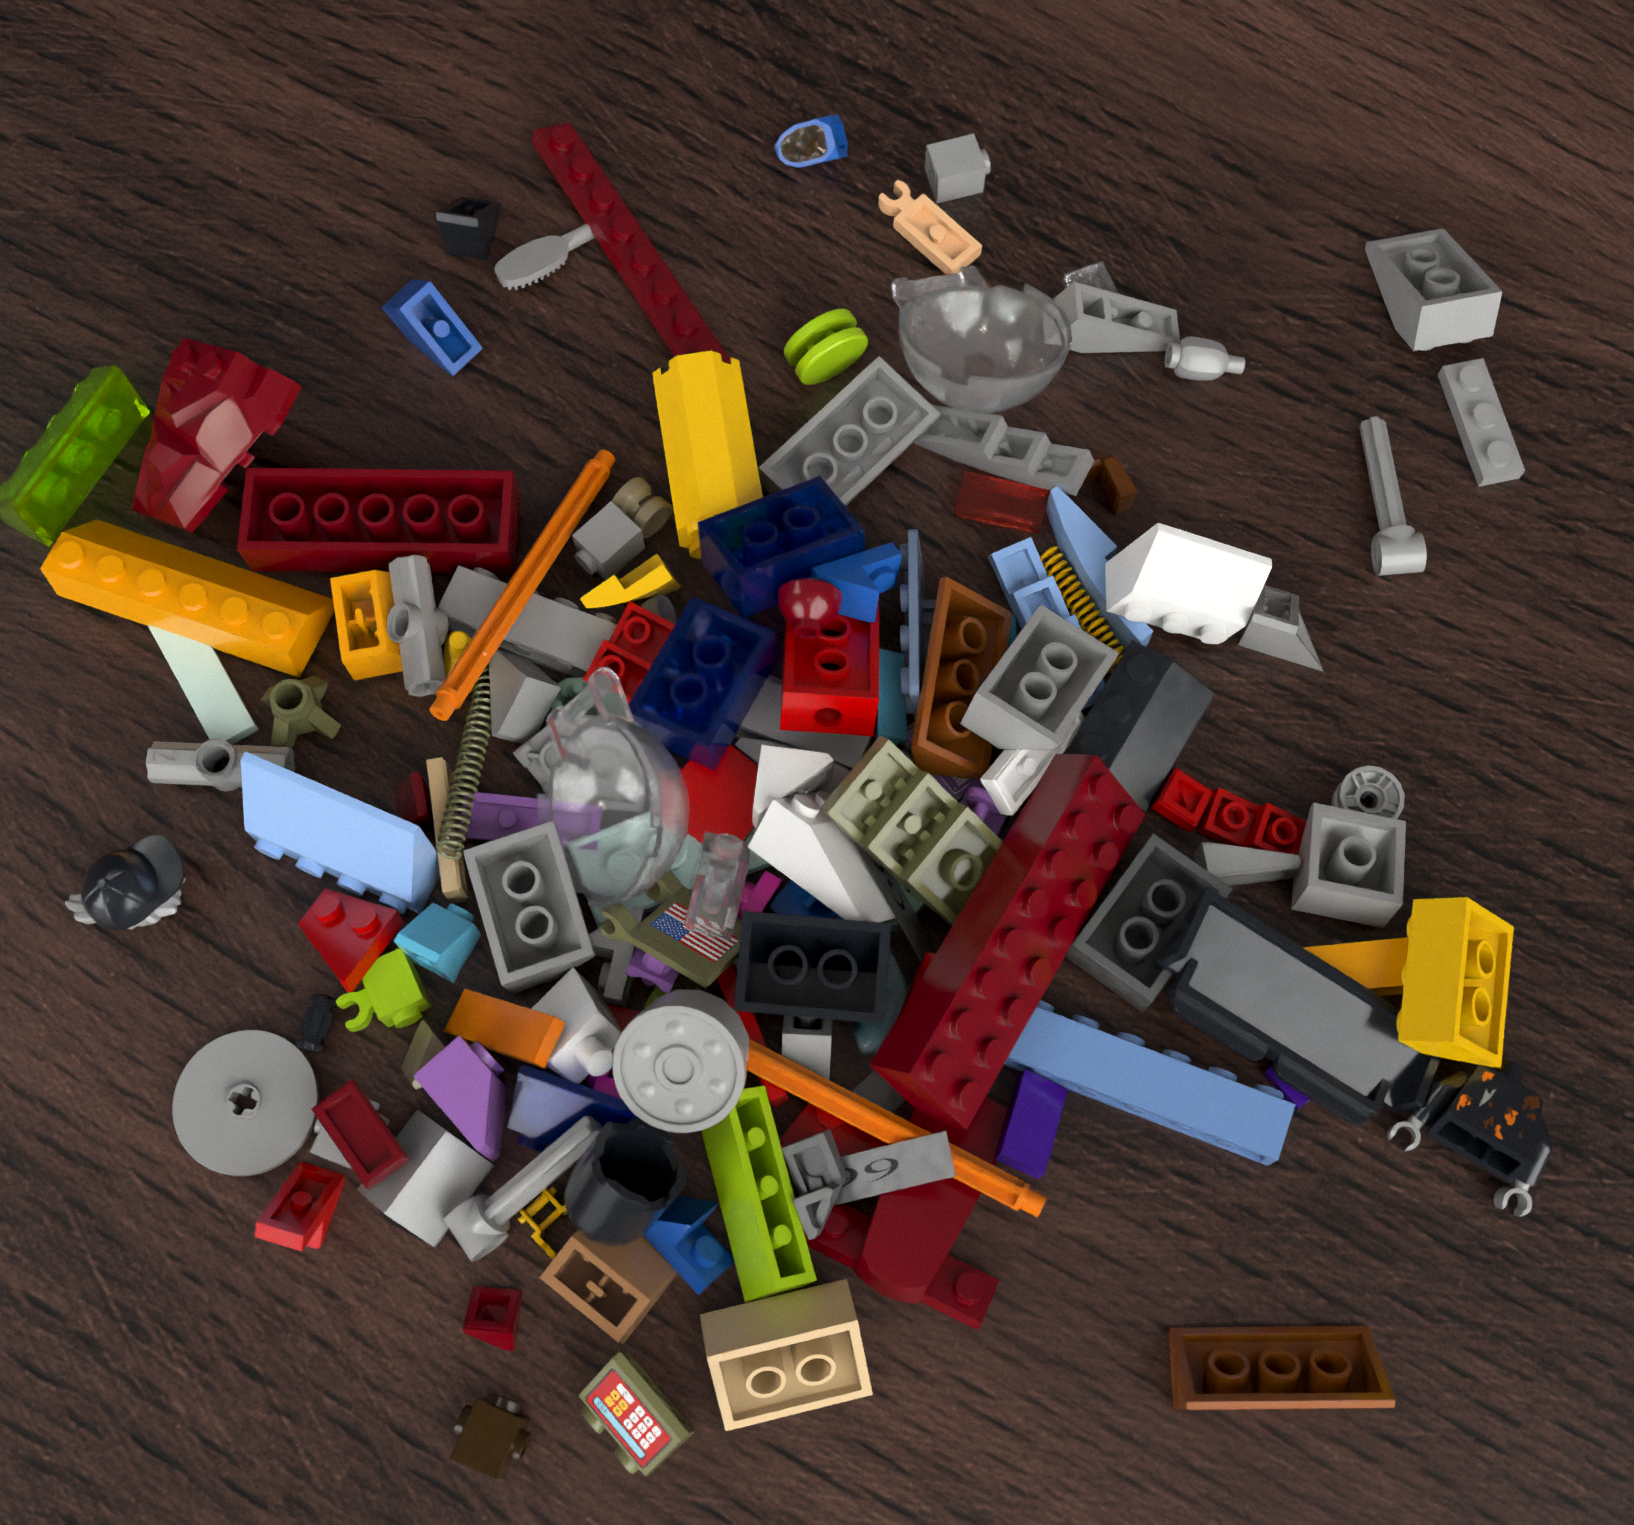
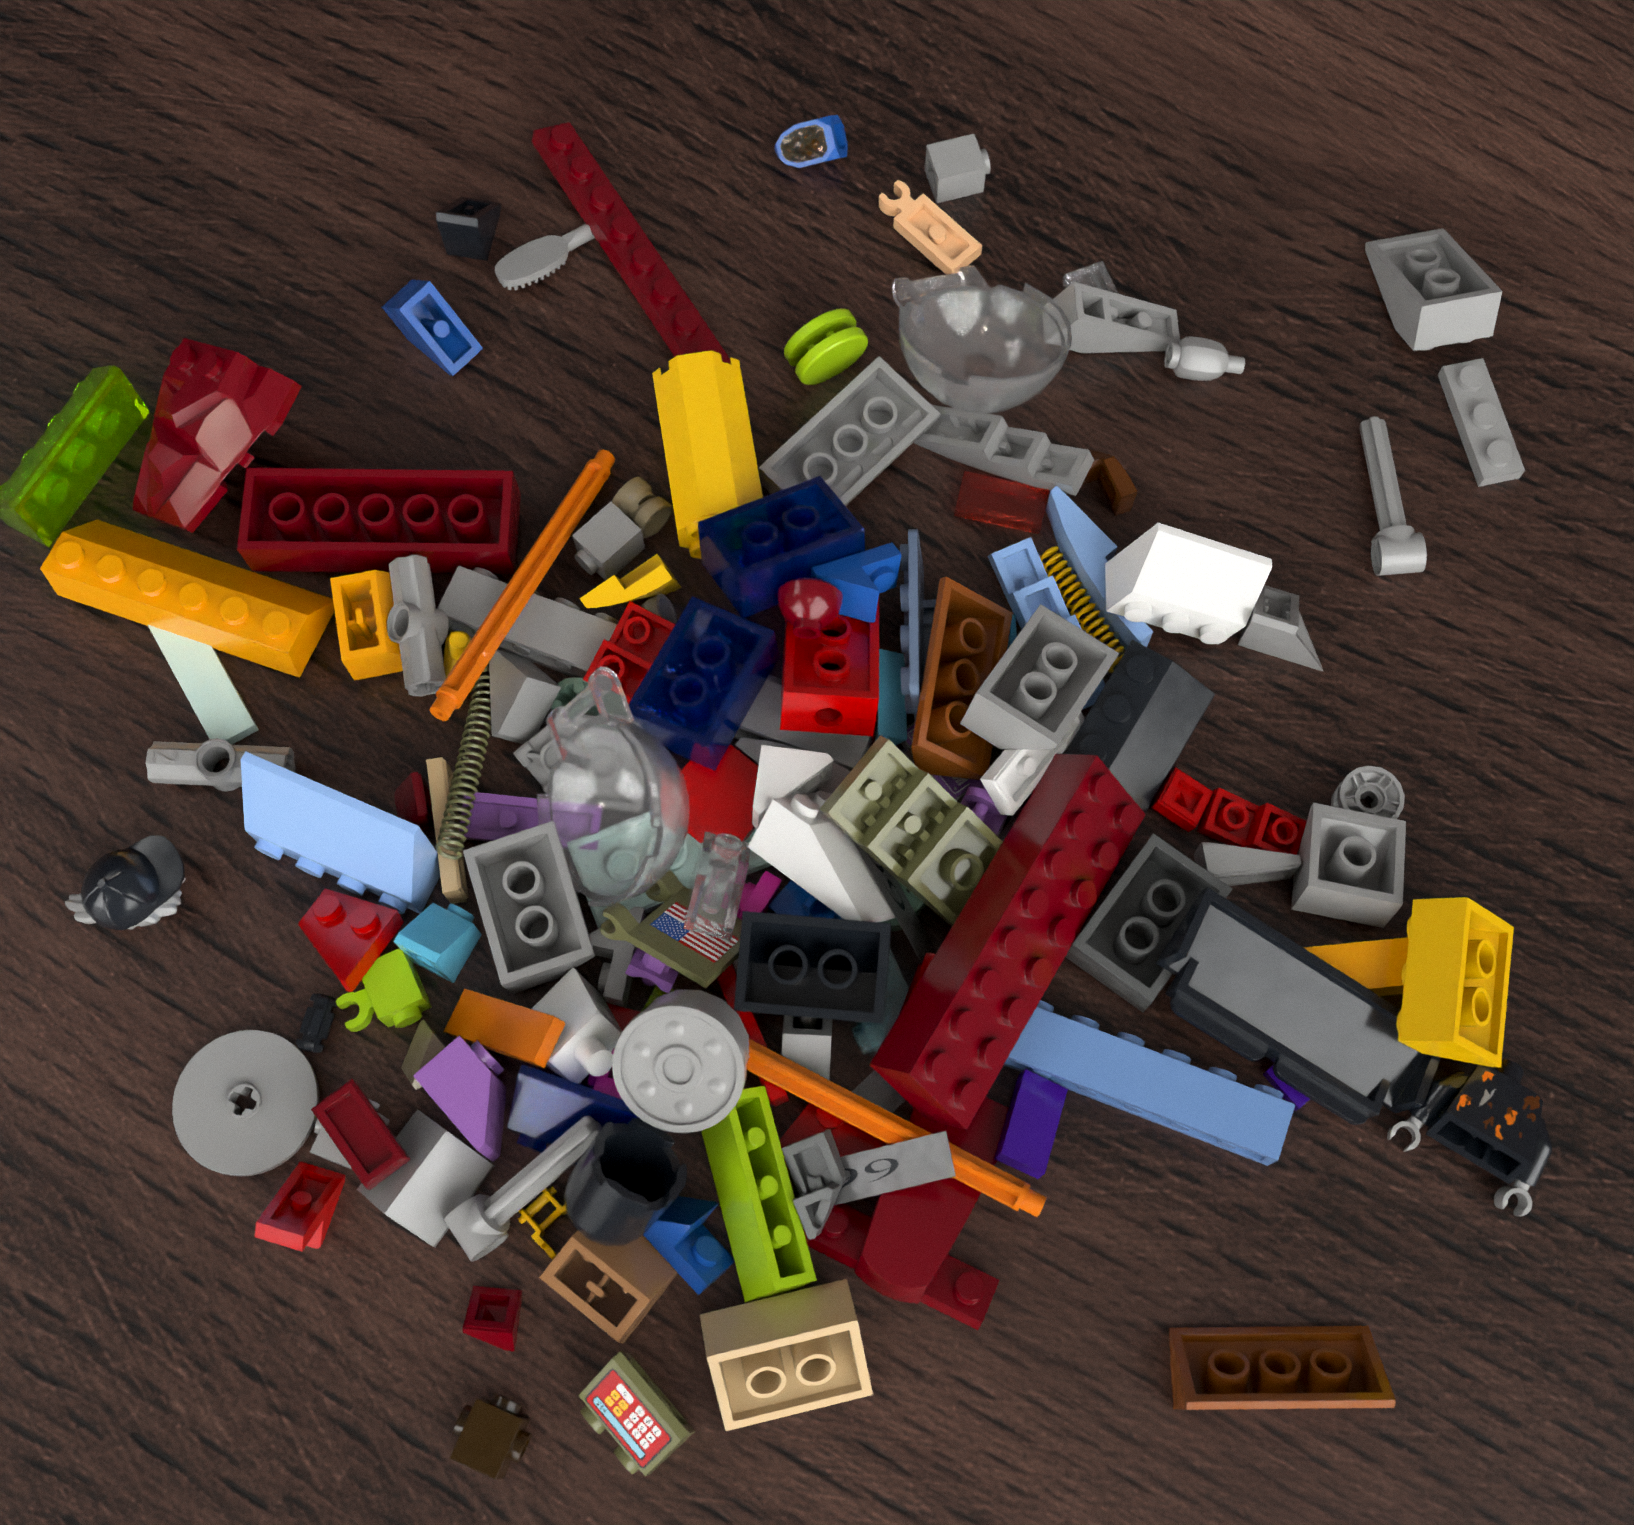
(298, 710): olive rock -> none

